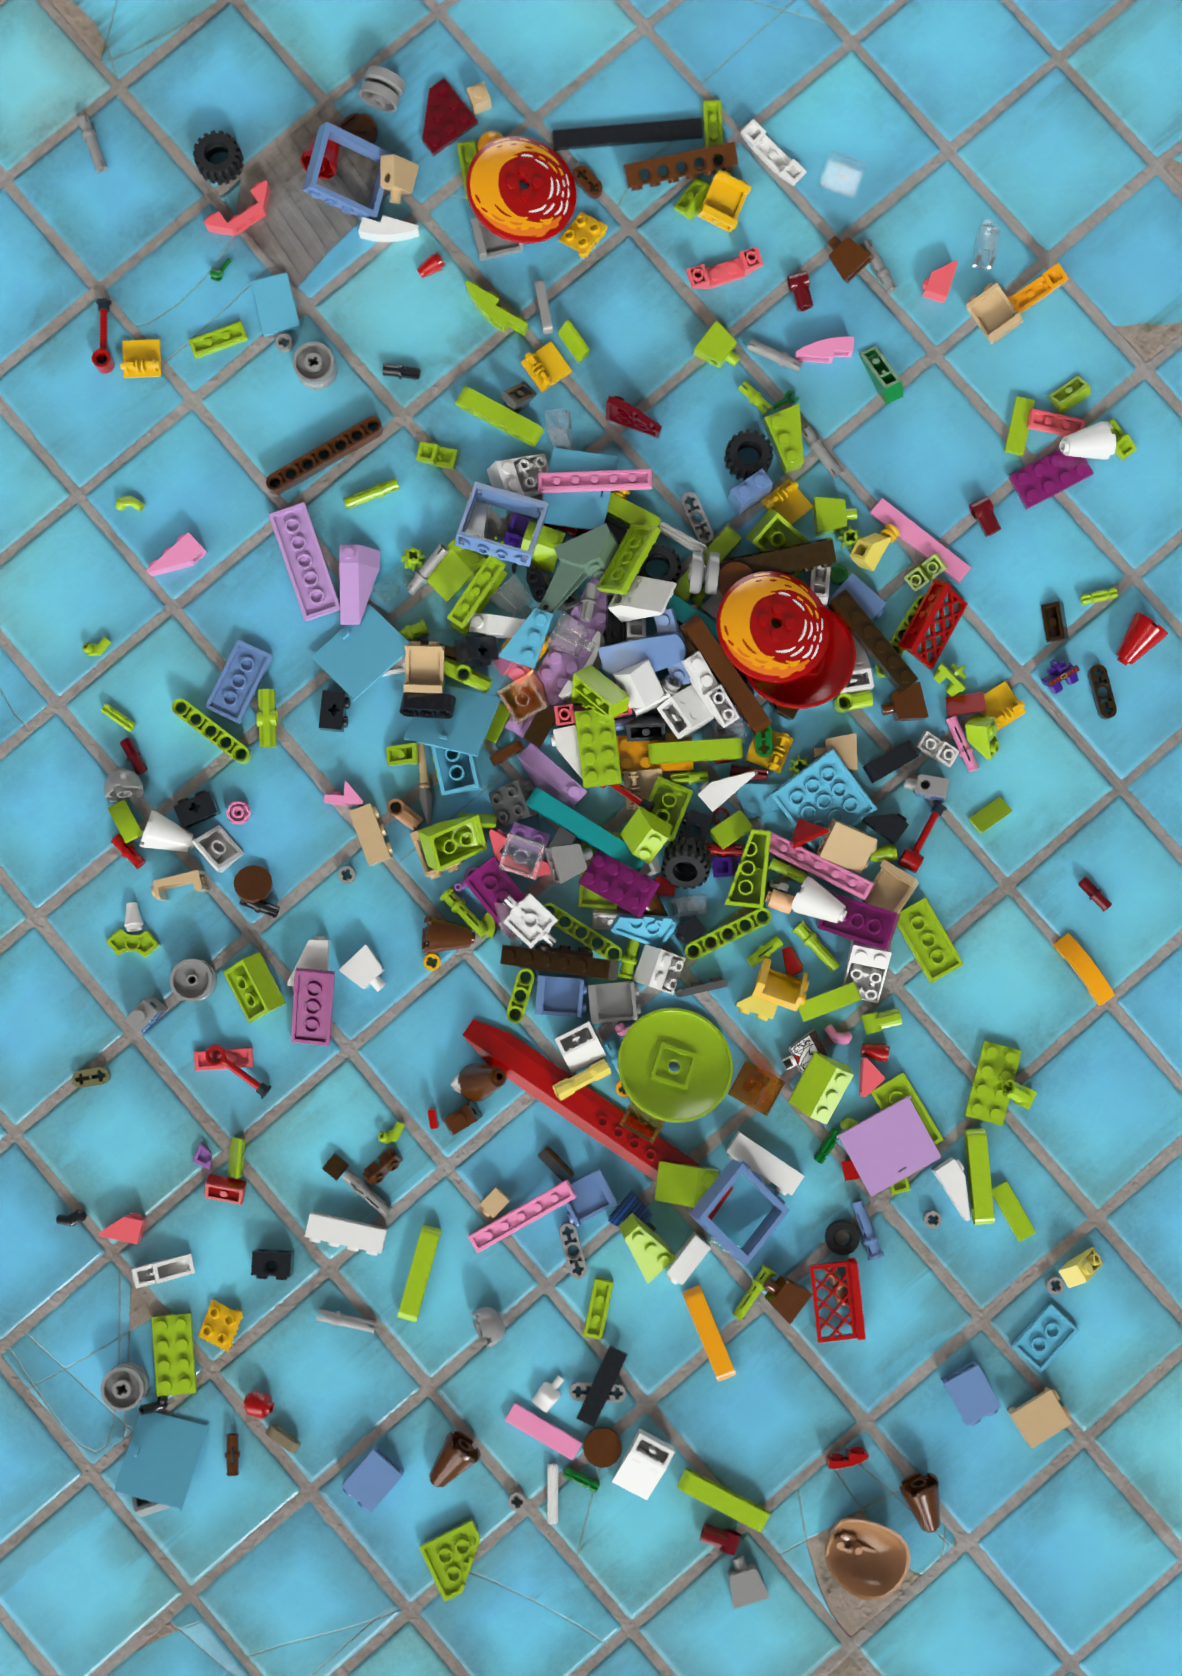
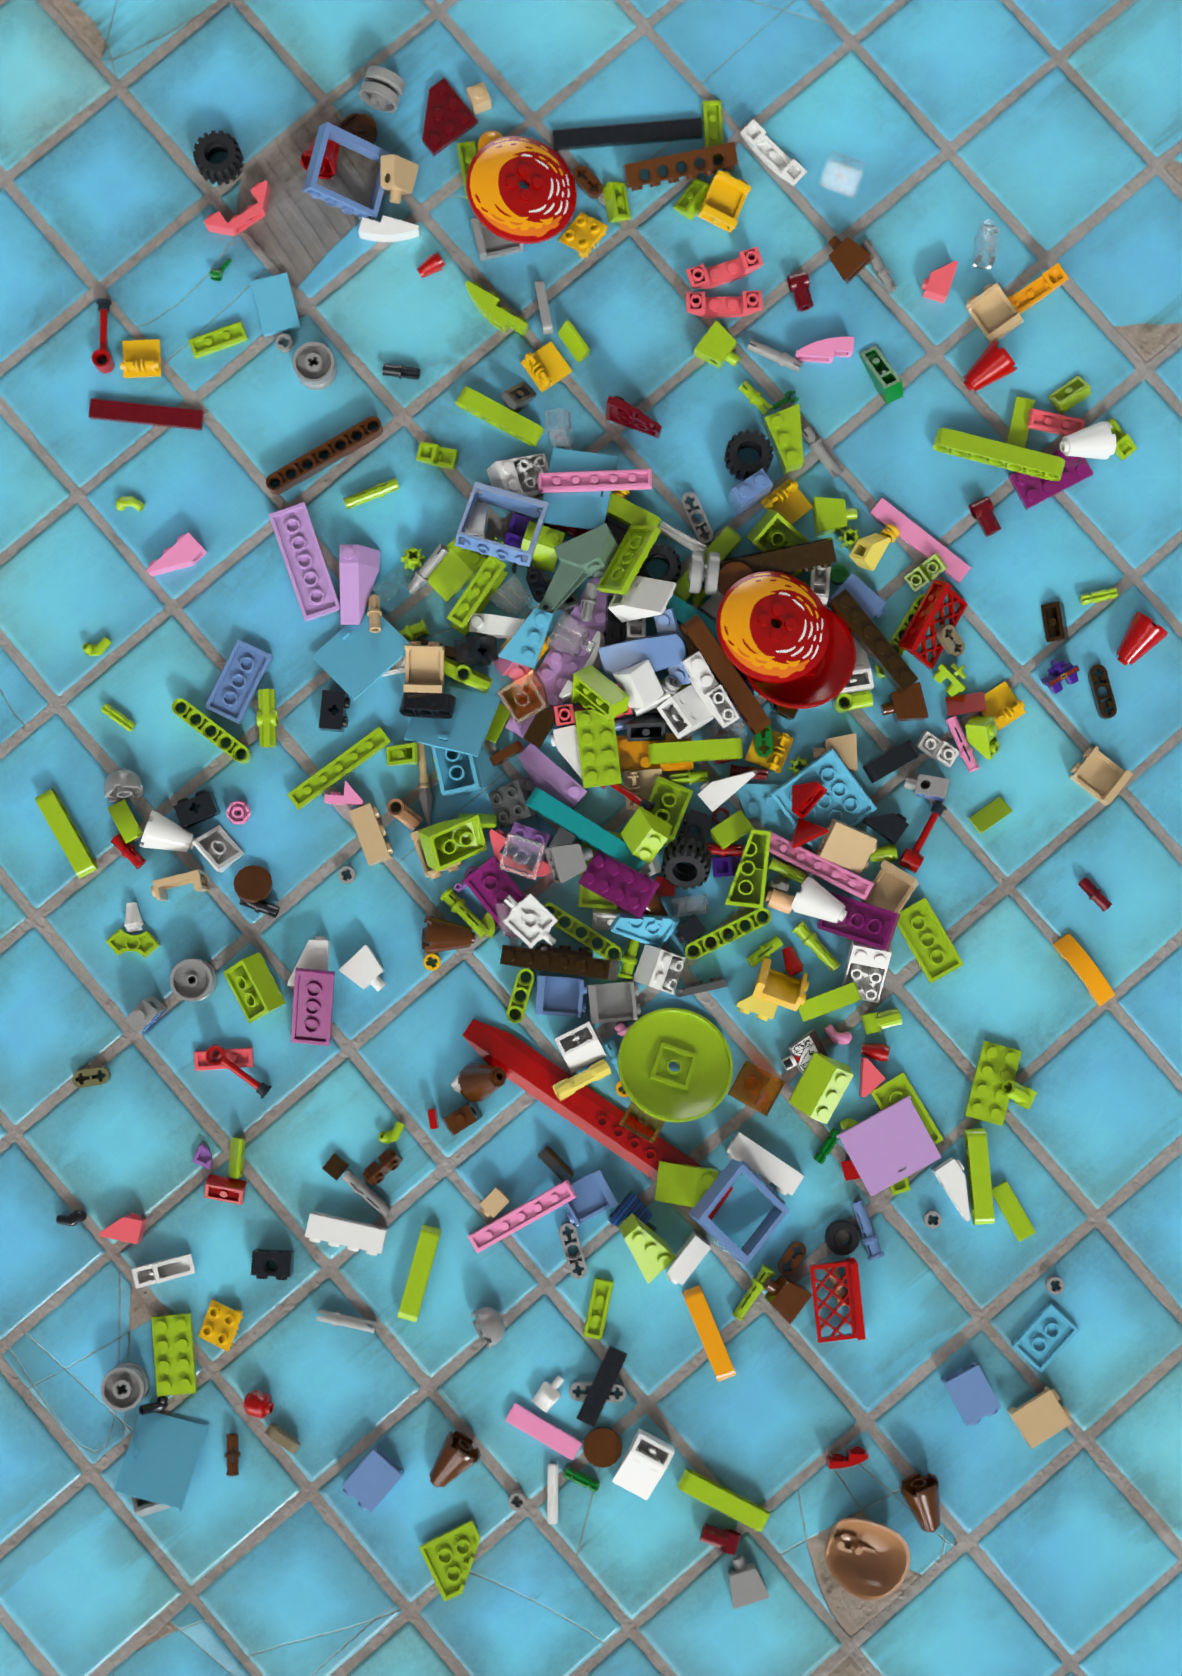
(66, 833): none -> lime beam
(89, 136): light grey pin -> none
(133, 756): dark red axle -> none
(146, 414): none -> dark red tile
(339, 768): none -> lime plate
(374, 614): none -> tan axle
(616, 202): none -> lime slope
(723, 307): none -> coral slope
(788, 1255): none -> reddish brown beam
(805, 797): none -> red slope
(949, 640): none -> dark tan beam
(989, 368): none -> red cone
(999, 454): none -> lime beam
(1081, 1268): light yellow slope -> none
(1099, 776): none -> tan panel

